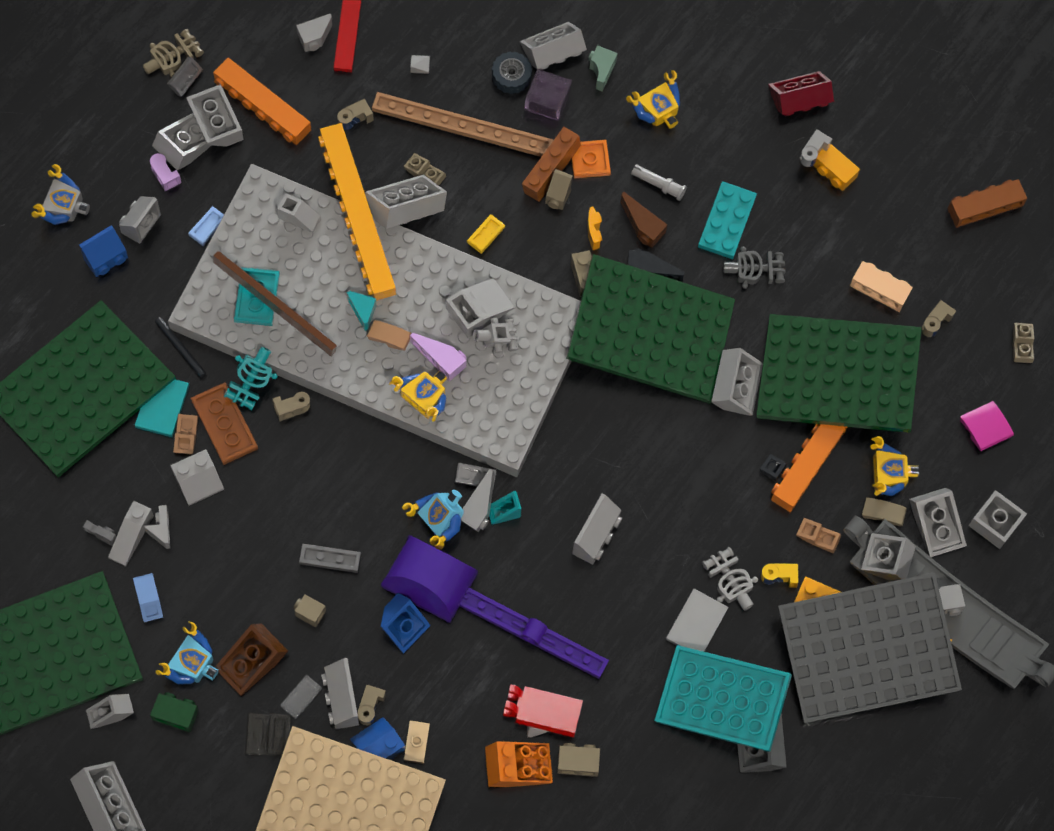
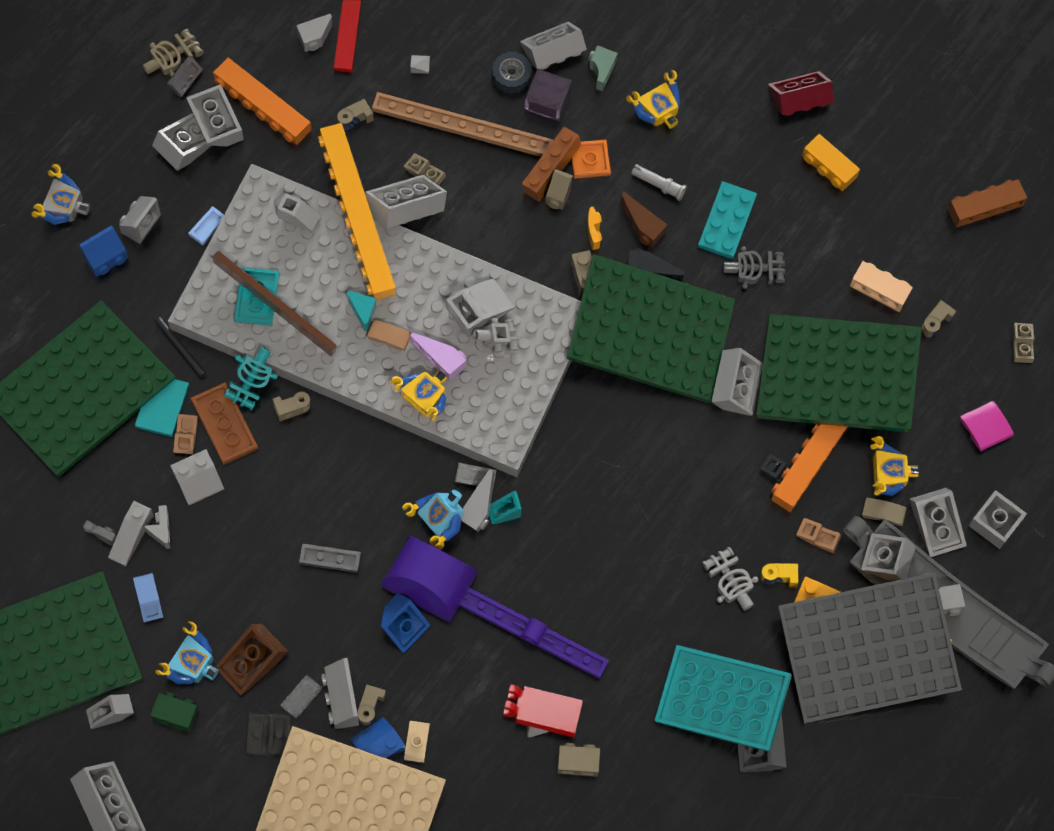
(163, 173): lavender leg -> none
(309, 610): dark tan brick -> none
(486, 233): yellow plate -> none
(518, 764): orange slope -> none
(597, 530): light grey slope -> none
(697, 621): light grey tile -> none
(813, 147): light grey leg -> none

